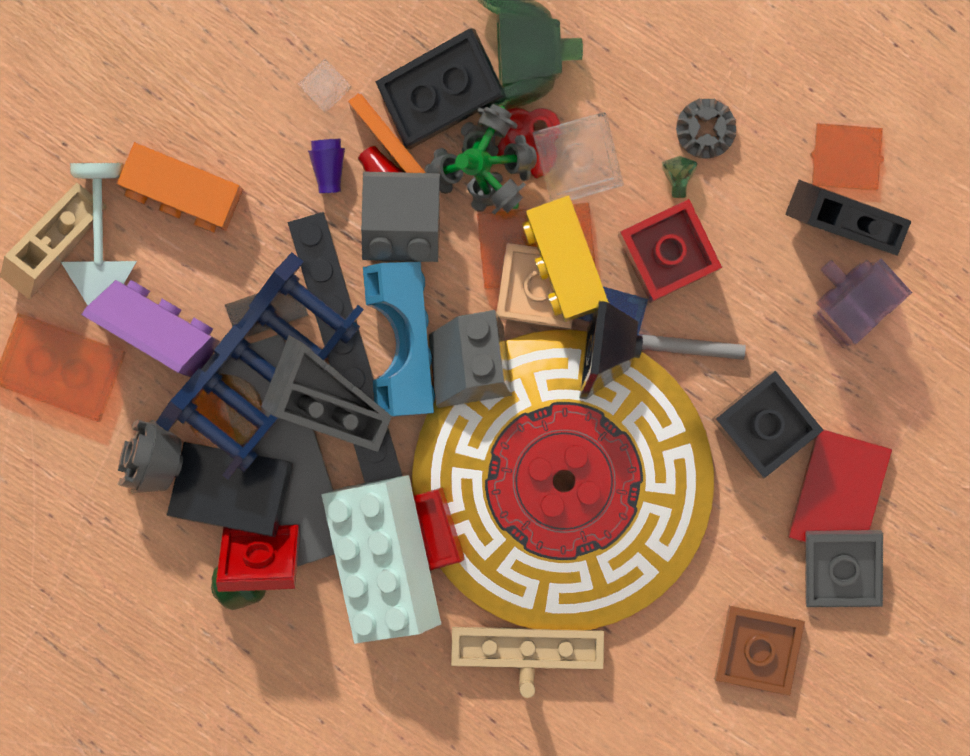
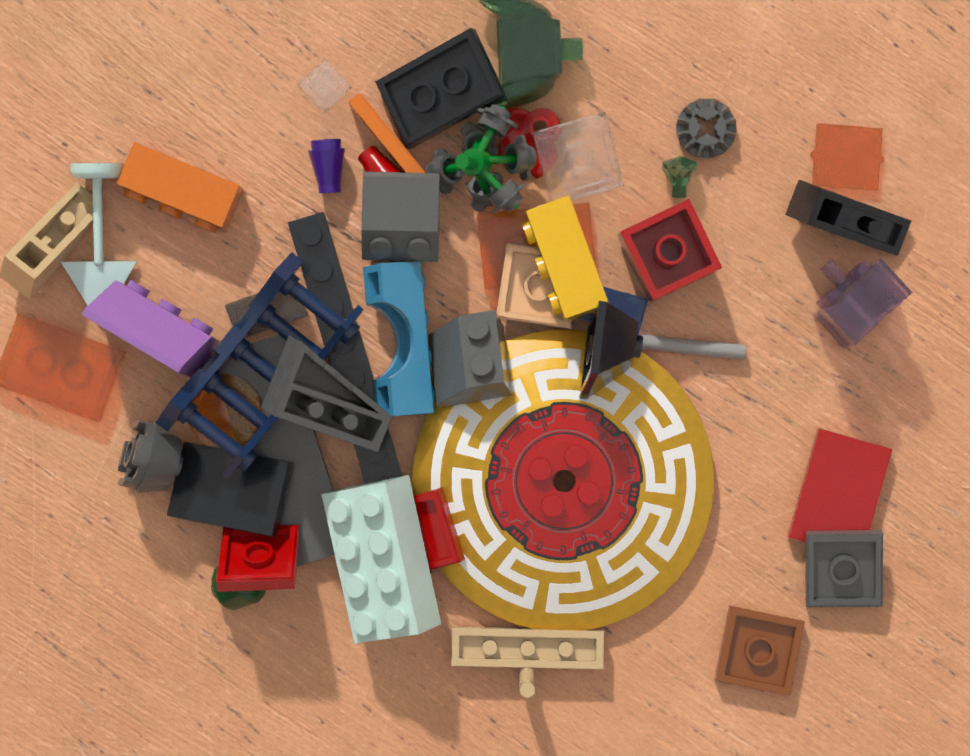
(767, 424): black brick -> none

